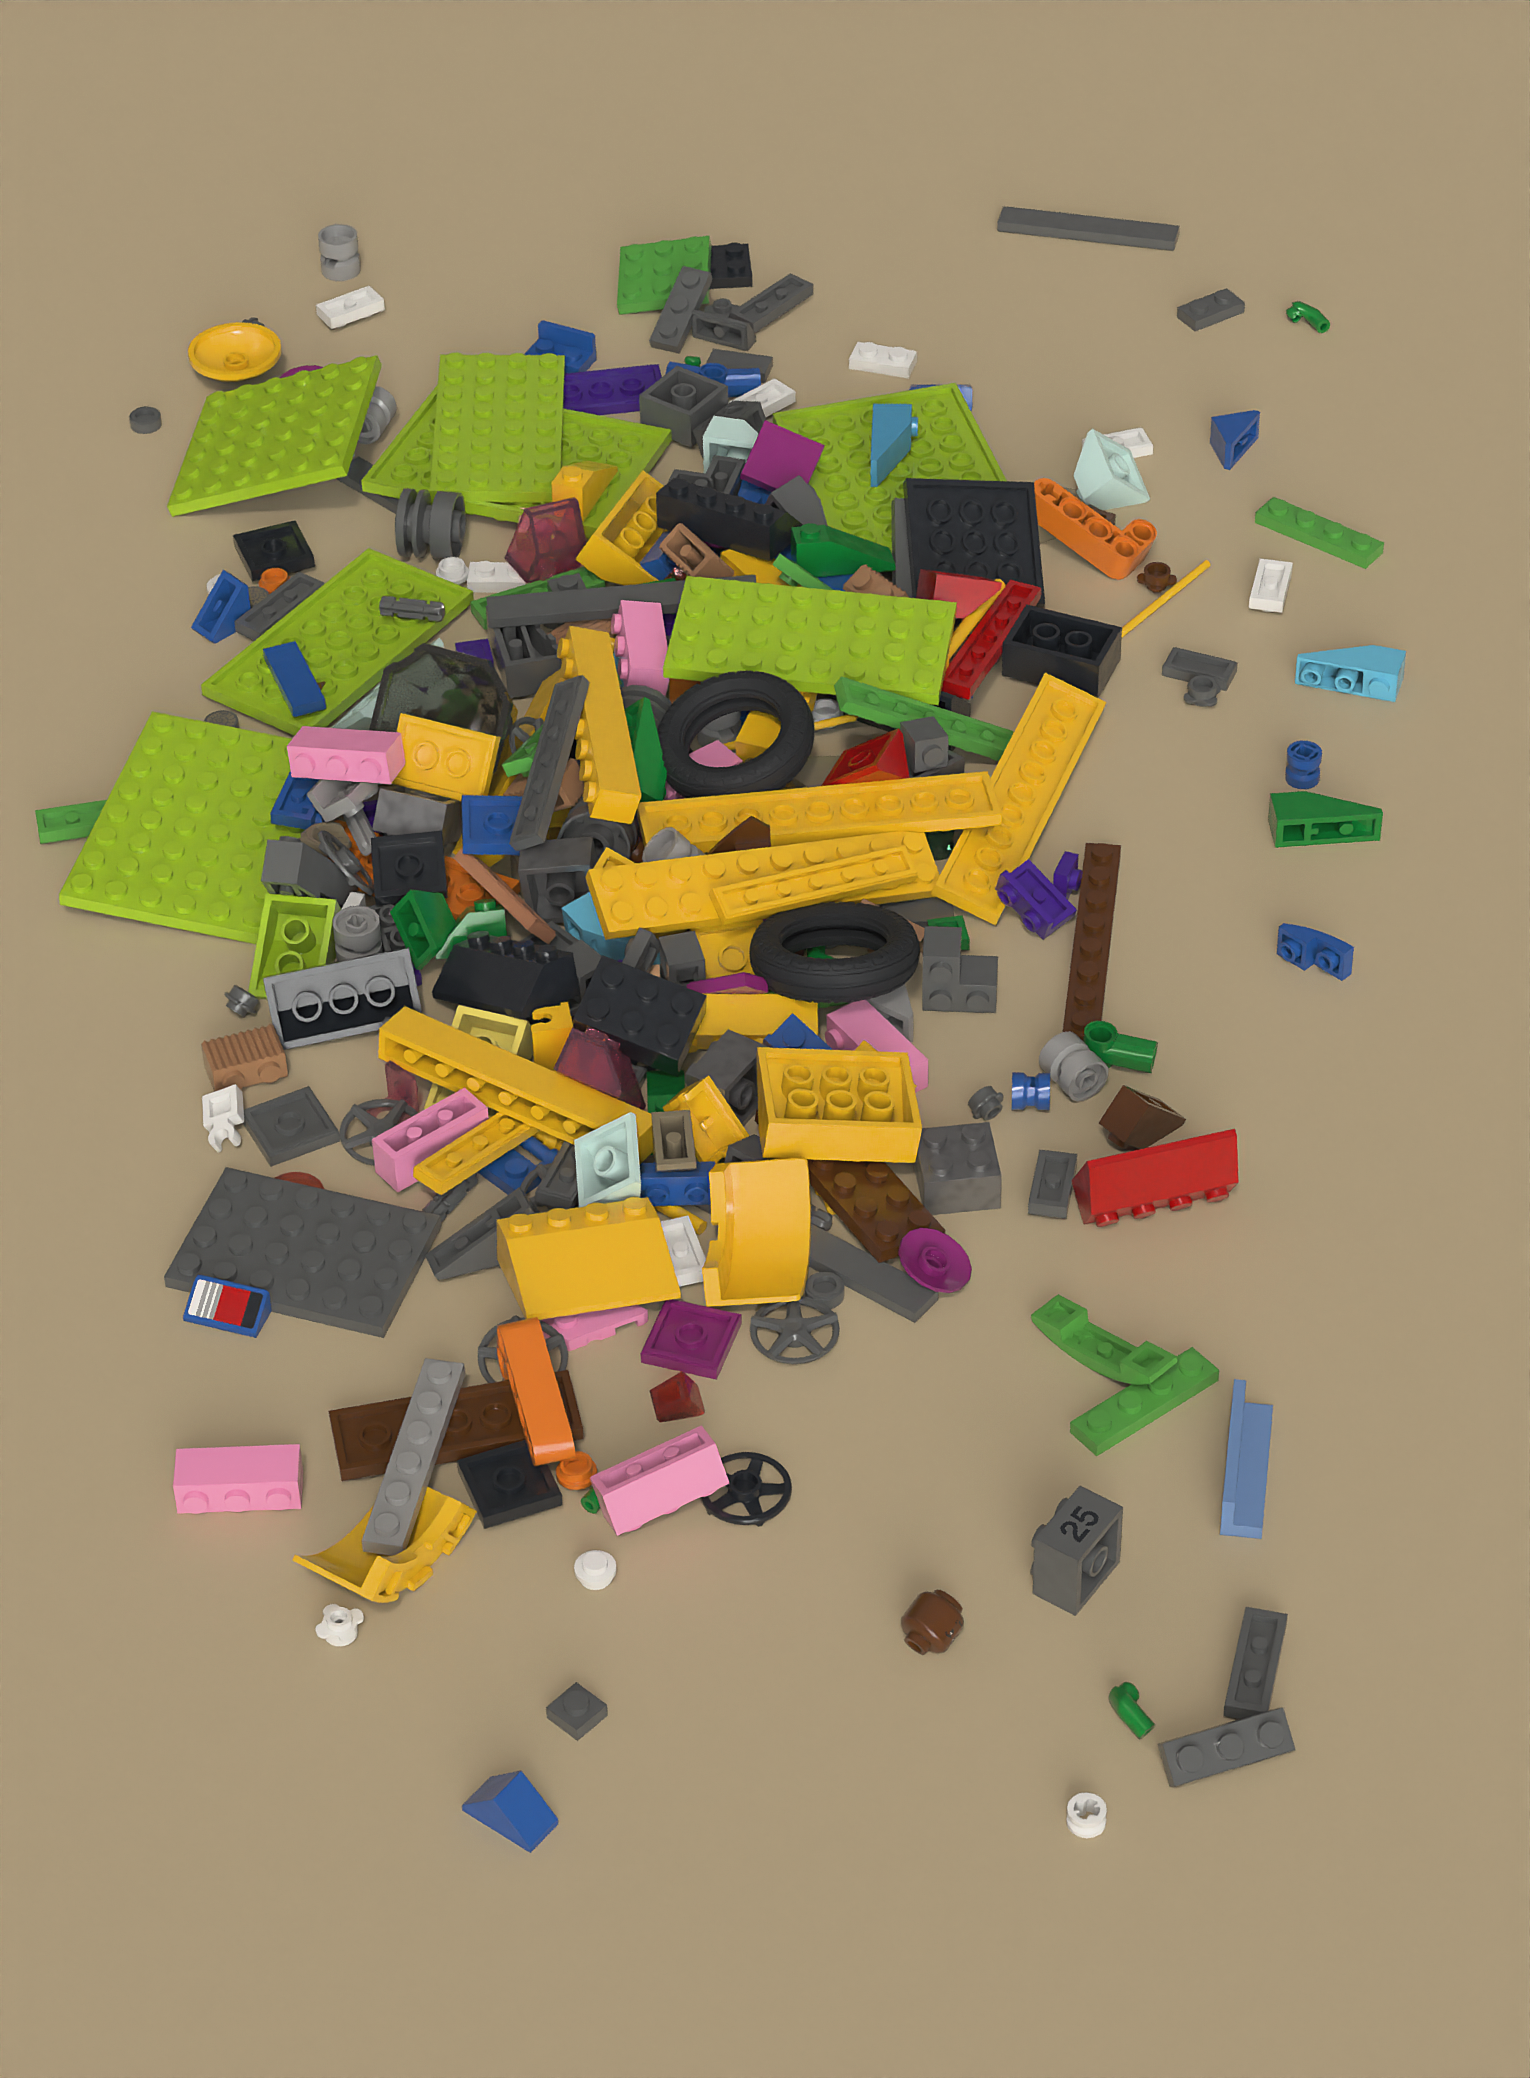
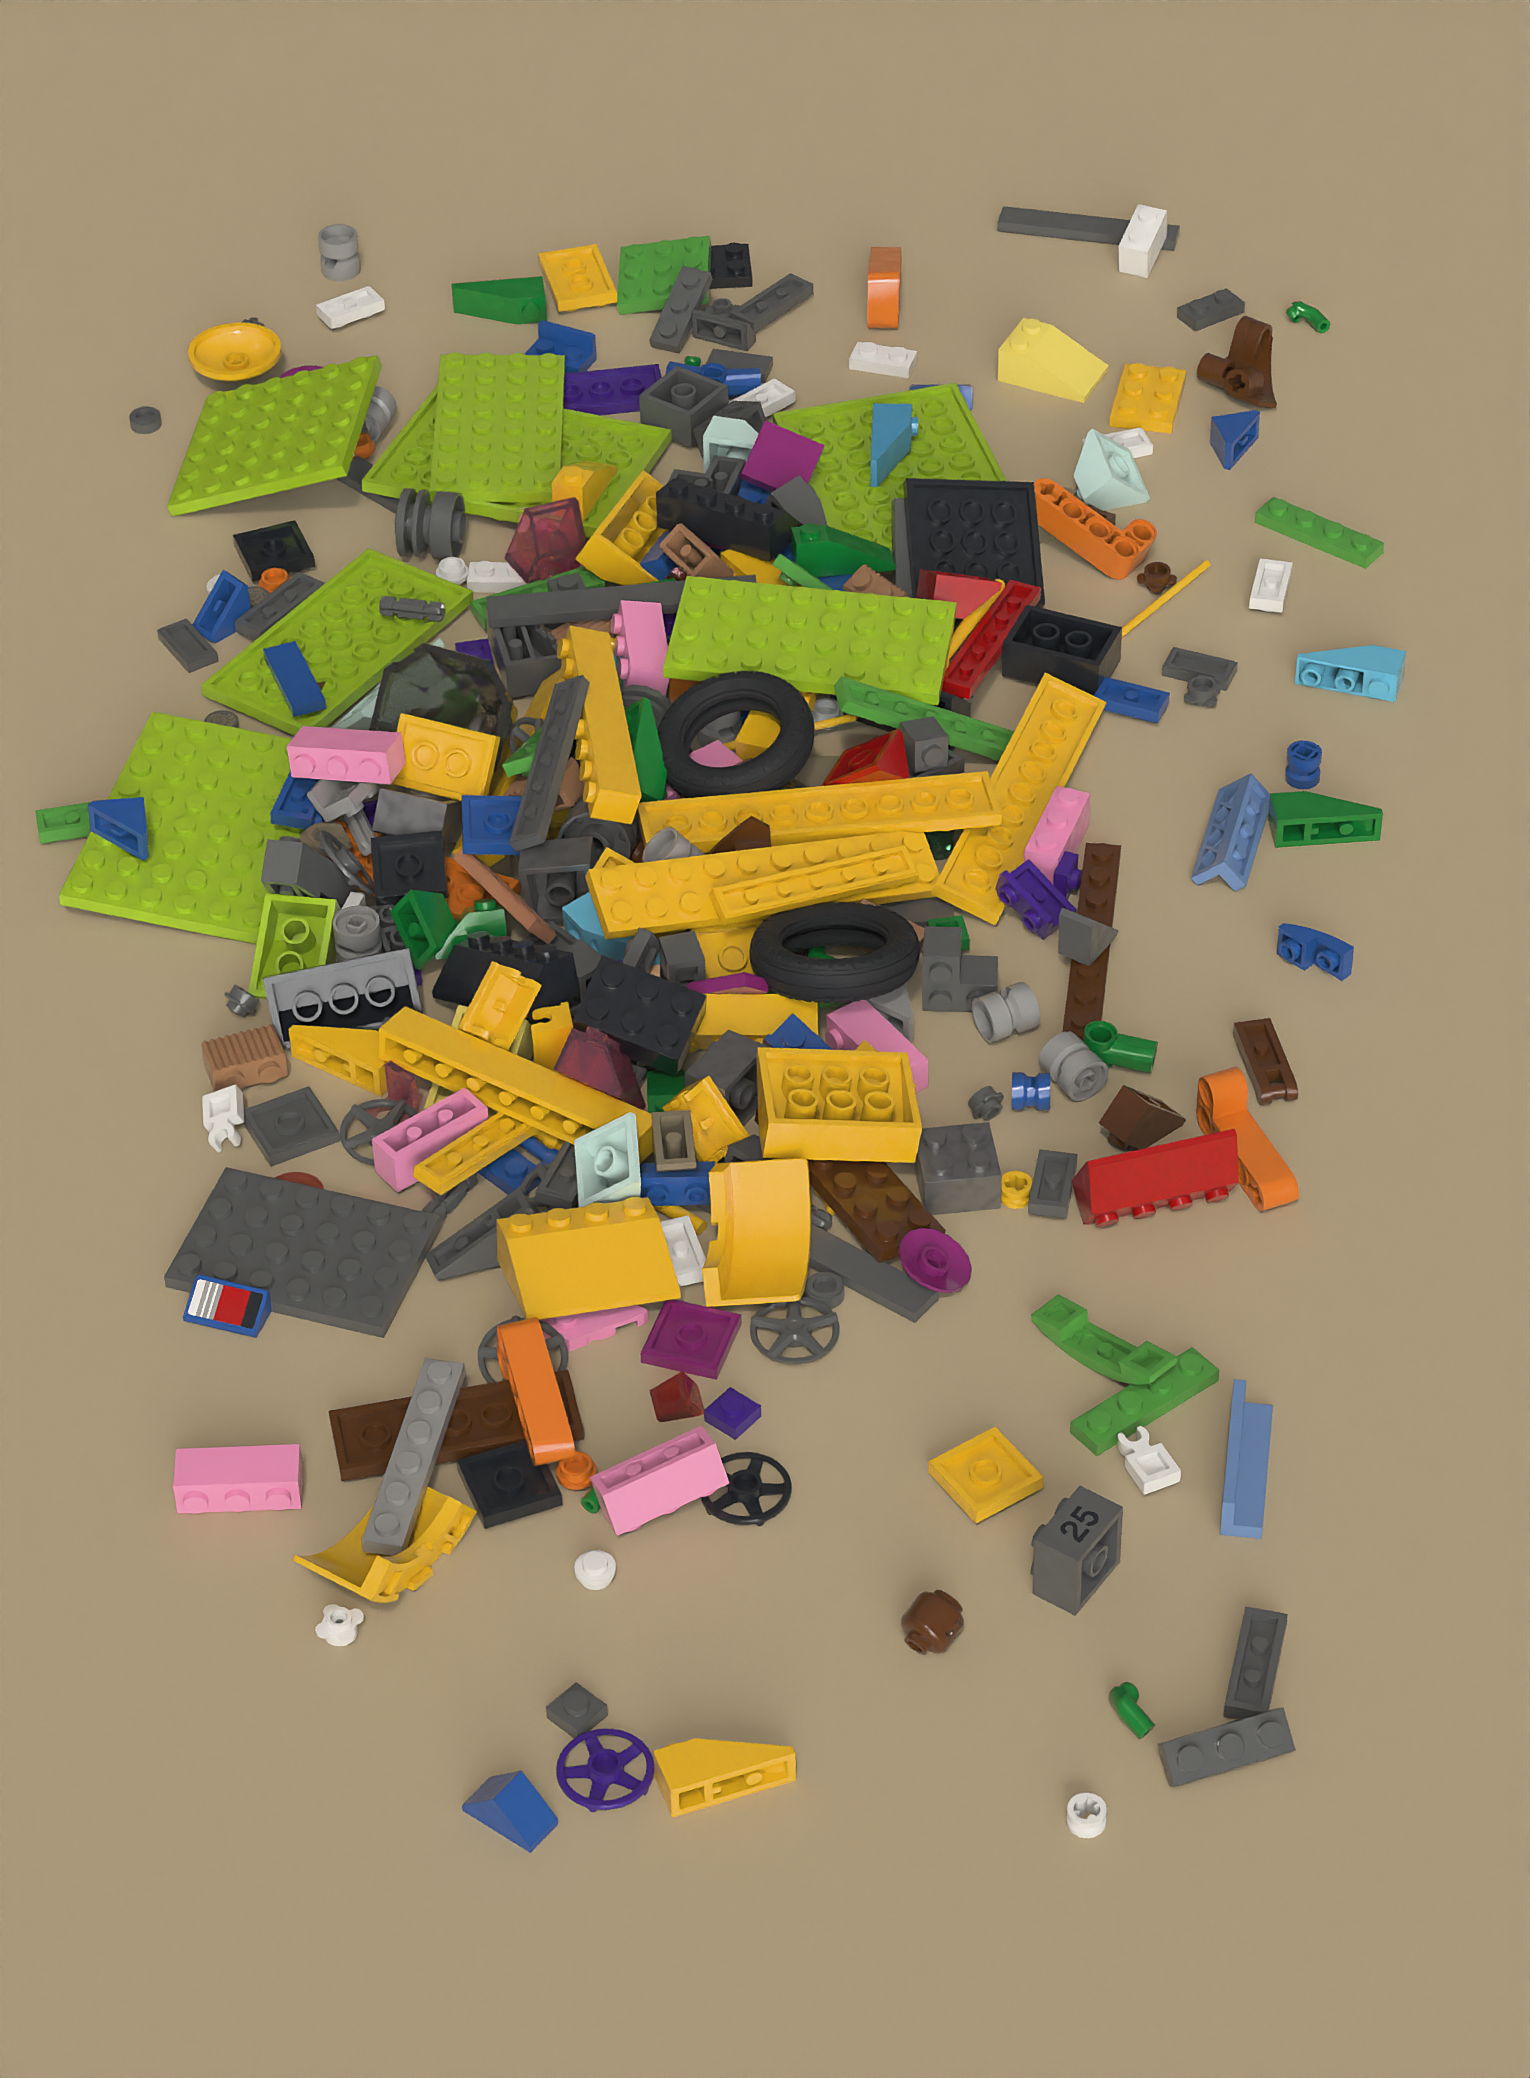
(121, 824): none -> blue slope
(187, 645): none -> dark grey tile
(343, 1053): none -> yellow slope
(365, 446): none -> orange plate
(499, 1006): none -> yellow hinge
(502, 300): none -> green slope
(577, 278): none -> yellow plate
(603, 1769): none -> dark purple wheel
(716, 1771): none -> yellow slope
(732, 1413): none -> dark purple plate
(884, 287): none -> orange beam
(985, 1474): none -> yellow plate
(1001, 1013): none -> light grey wheel
(1015, 1189): none -> yellow bush
(1048, 362): none -> light yellow slope
(1059, 829): none -> bright pink brick
(1082, 937): none -> dark grey slope
(1133, 699): none -> blue plate
(1142, 240): none -> white brick
(1148, 398): none -> yellow plate
(1148, 1465): none -> white plate
(1233, 833): none -> medium blue fence
(1247, 367): none -> reddish brown panel
(1261, 1169): none -> orange beam
(1265, 1060): none -> reddish brown plate

